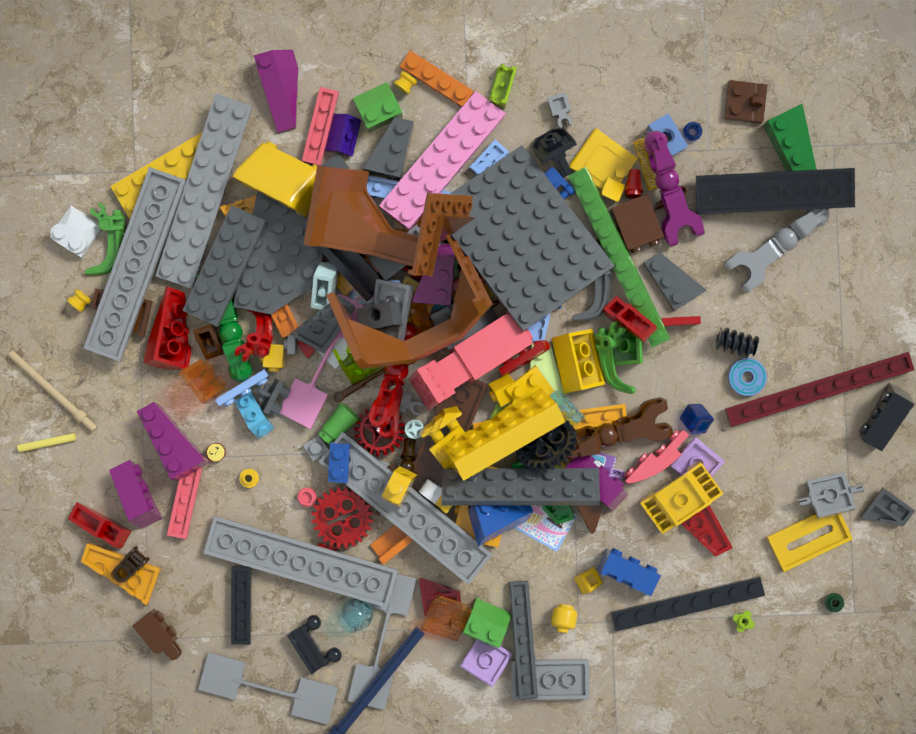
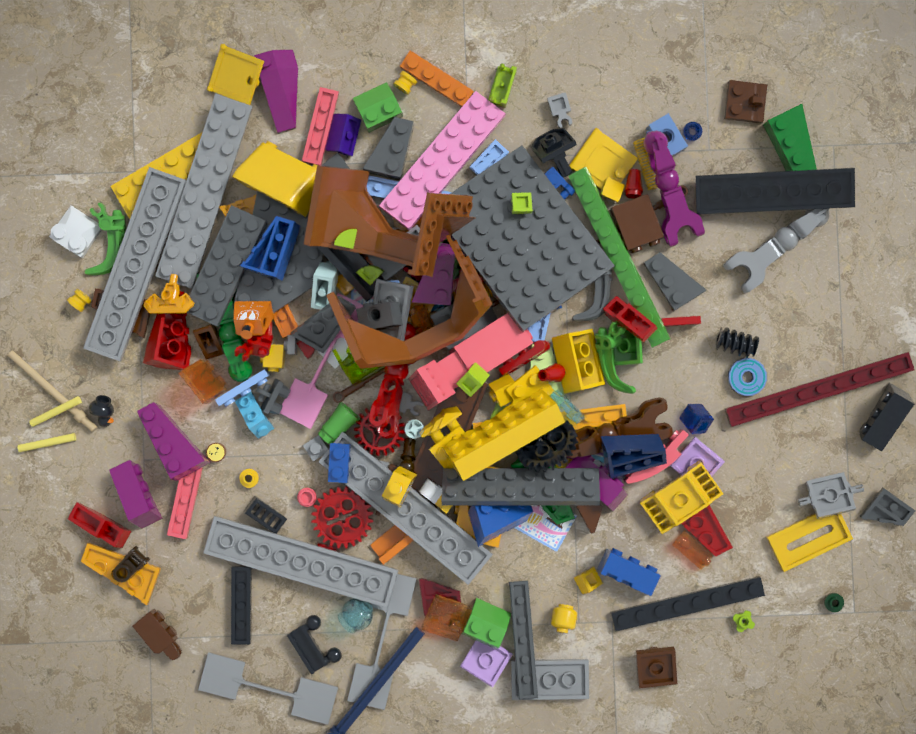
(55, 411): none -> light yellow bar
(102, 409): none -> black animal
(170, 300): none -> light orange piece
(232, 75): none -> yellow container
(252, 317): none -> orange torso
(252, 504): none -> black slope
(274, 249): none -> blue wedge
(346, 238): none -> lime tile
(369, 273): none -> lime tile
(473, 379): none -> lime panel
(521, 203): none -> lime plate
(552, 373): none -> red cone
(632, 453): none -> dark blue wedge
(656, 667): none -> reddish brown hinge
(693, 550): none -> clear orange hinge

